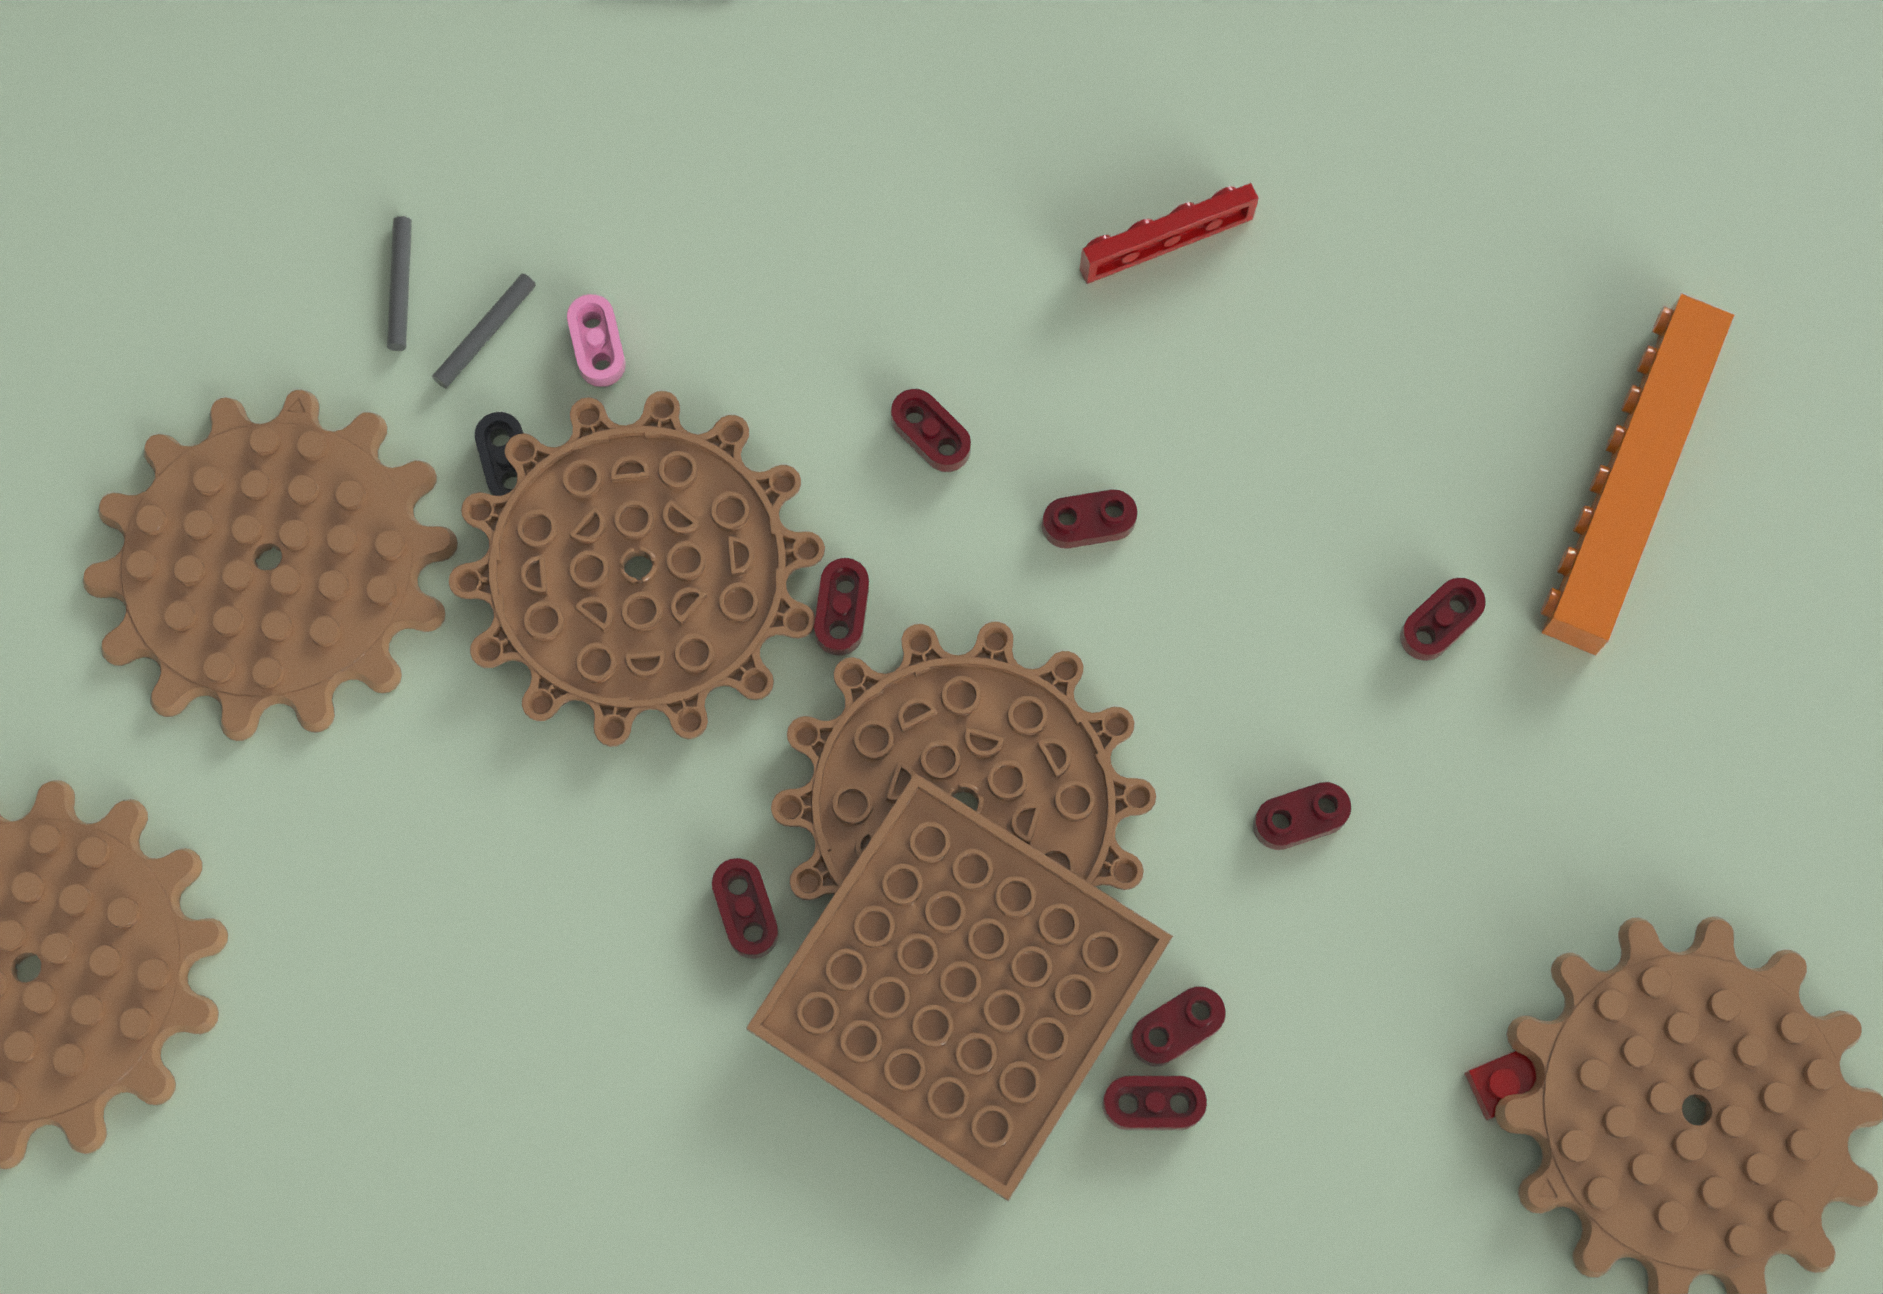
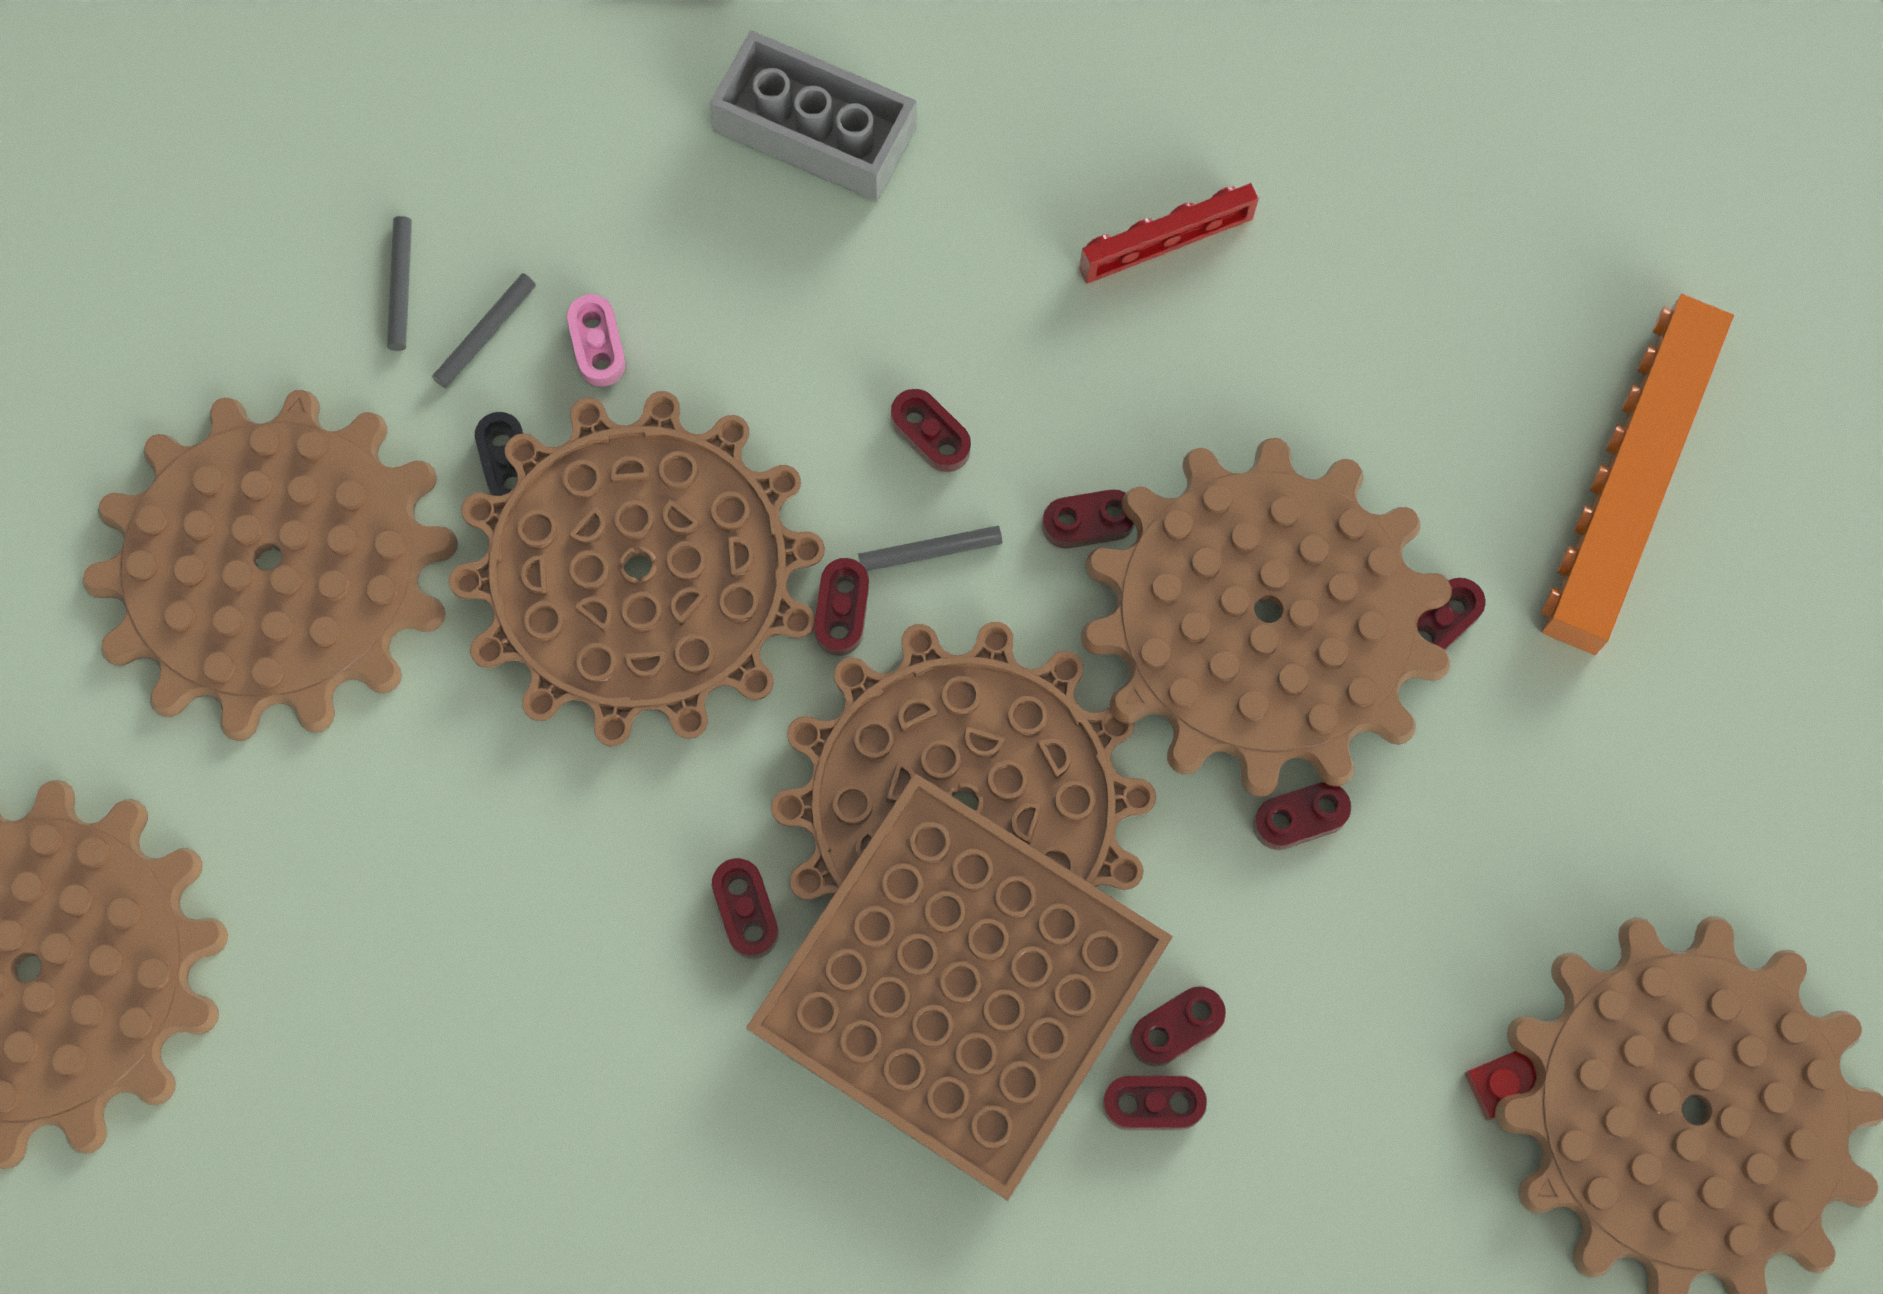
(813, 115): none -> light grey brick
(931, 548): none -> dark grey bar
(1254, 684): none -> medium nougat plate

